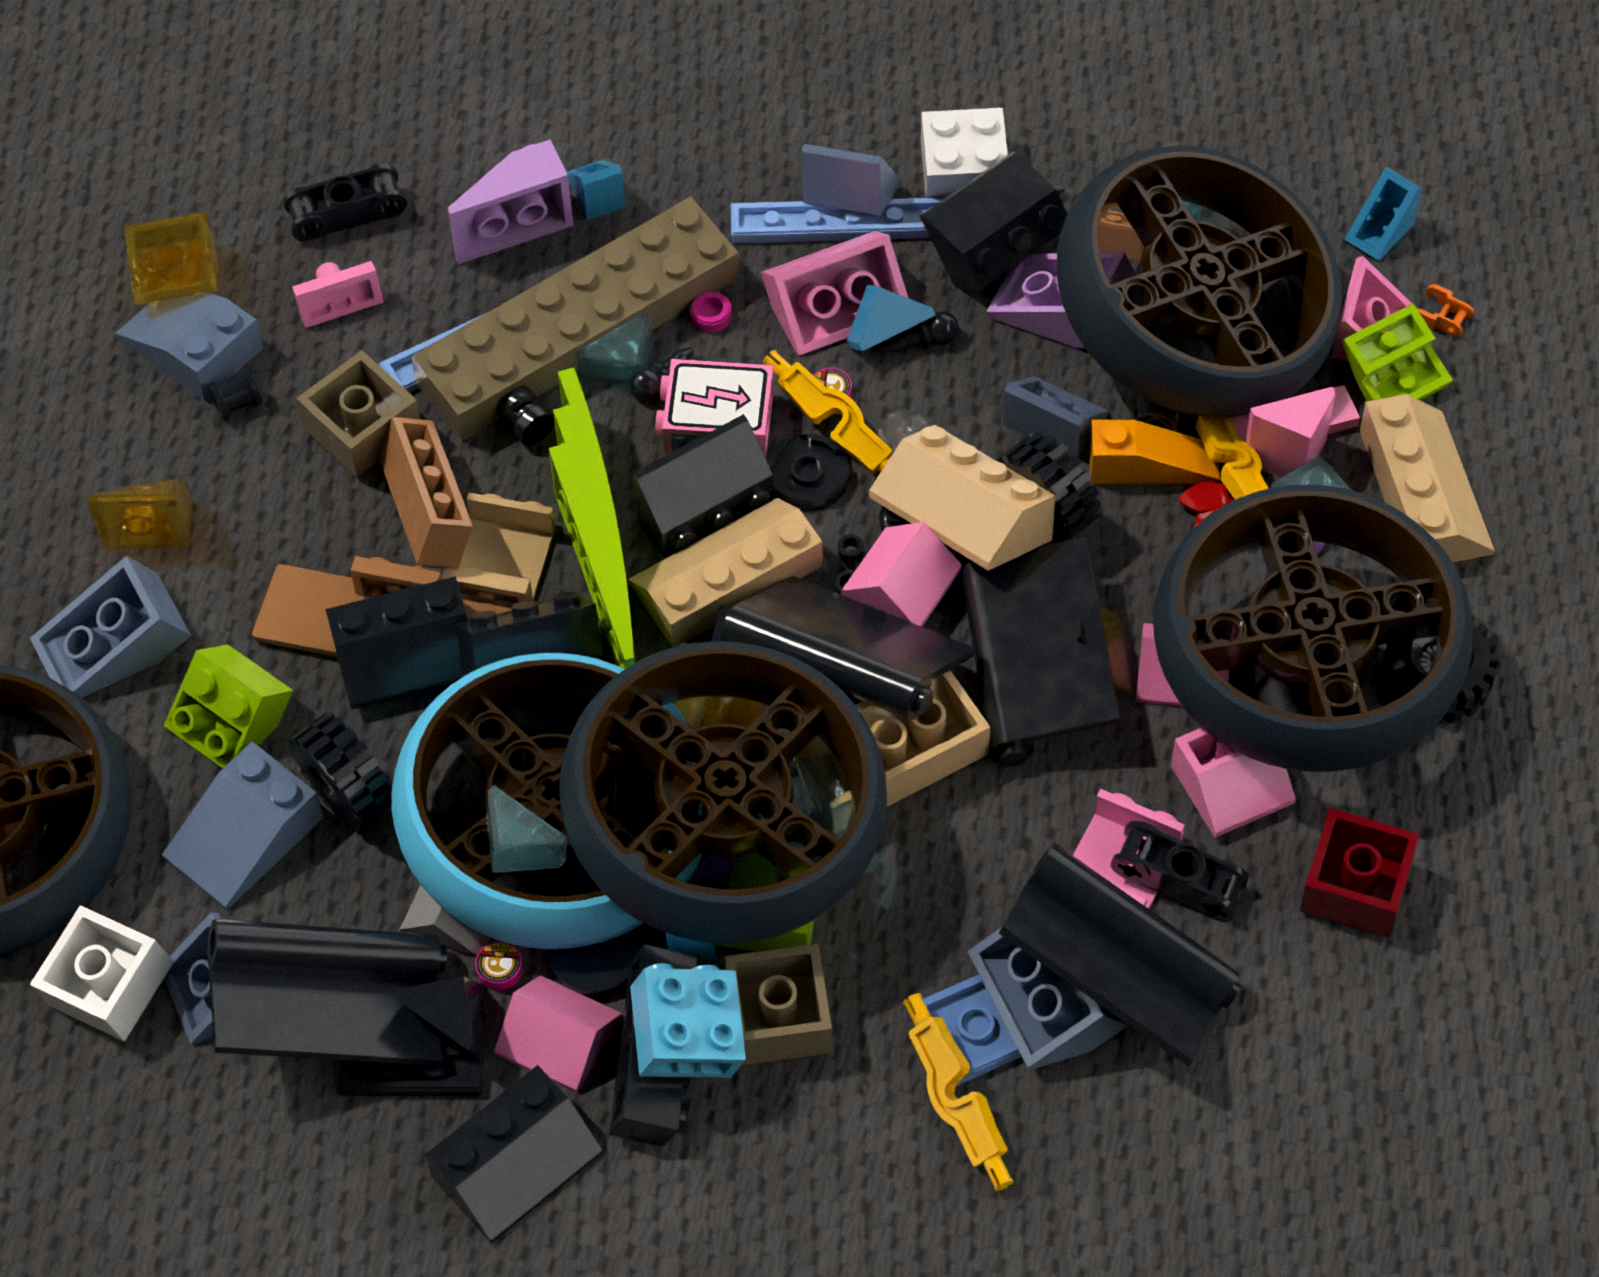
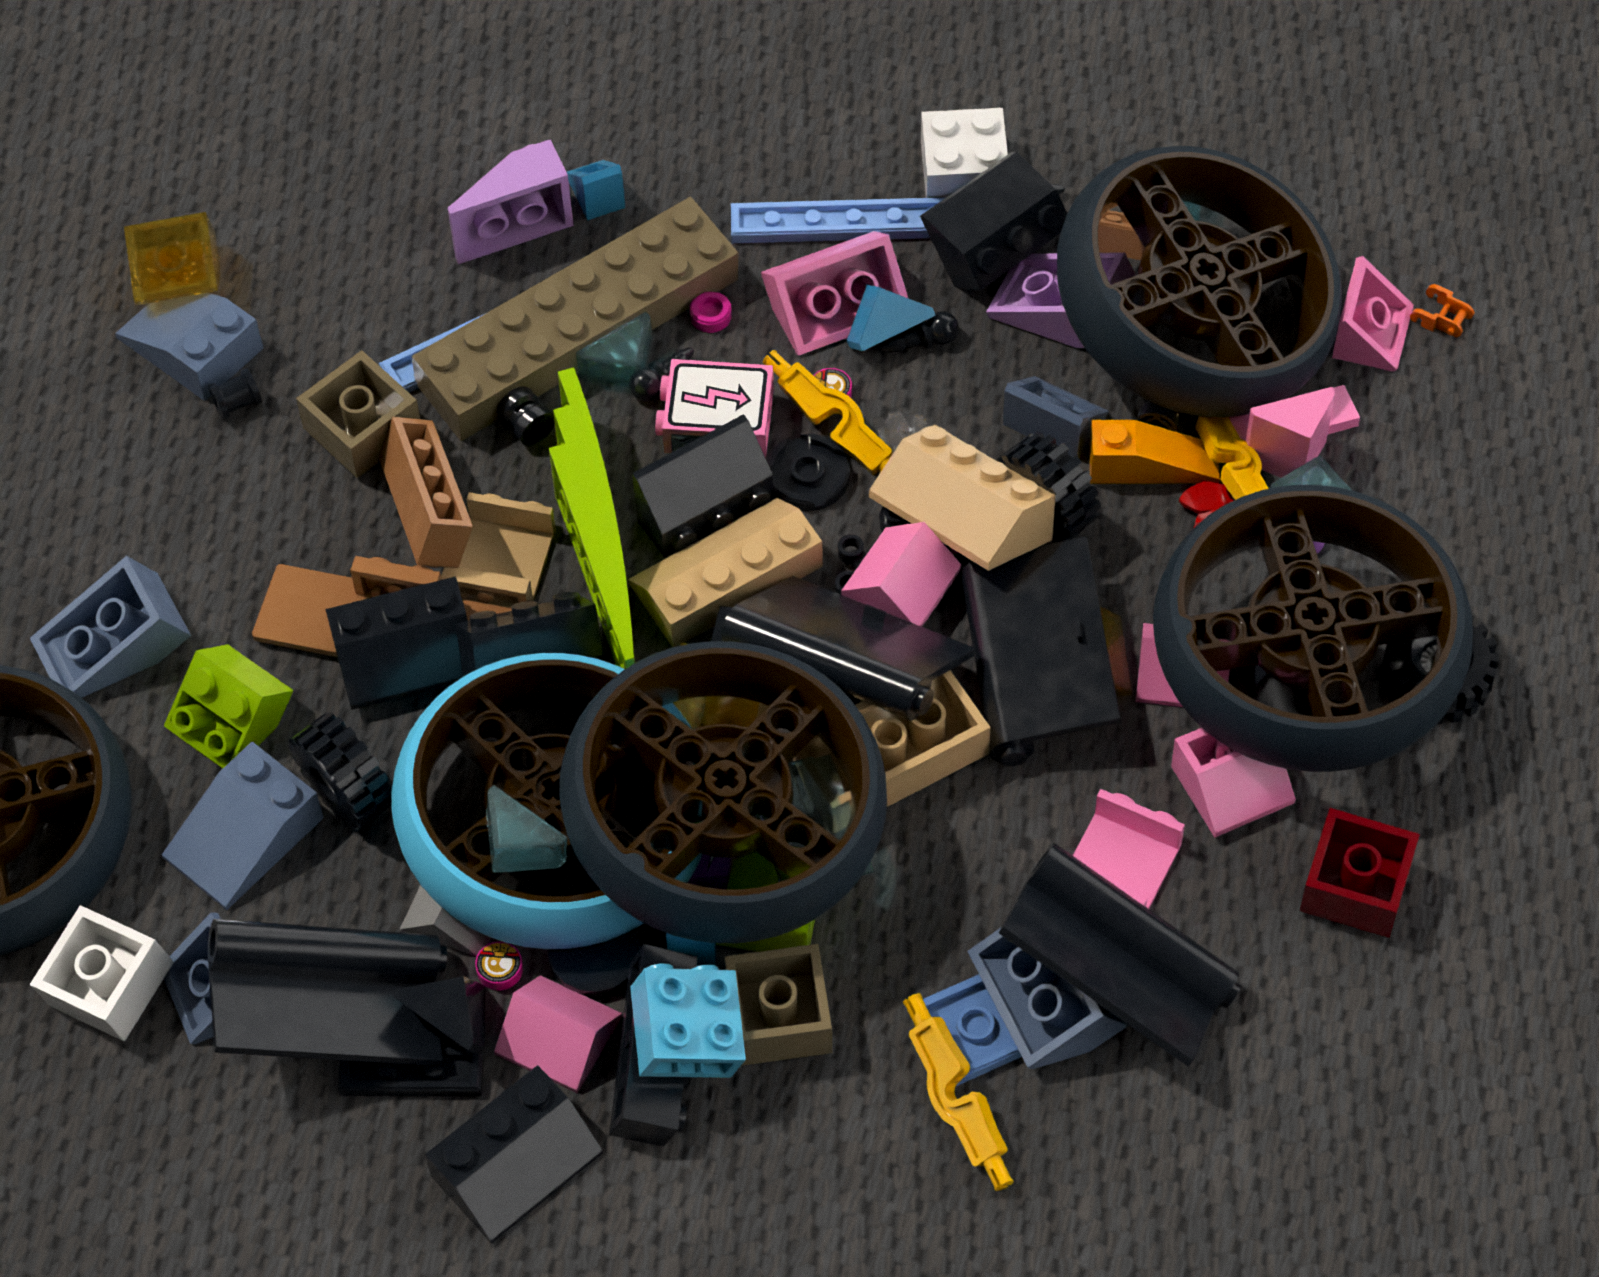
(143, 515): clear yellow slope -> none
(337, 292): bright pink tile -> none
(344, 202): black piece -> none
(847, 180): sand blue slope -> none
(1154, 870): black piece -> none
(1385, 215): dark azure slope -> none
(1396, 358): lime slope -> none
(1424, 473): tan slope -> none

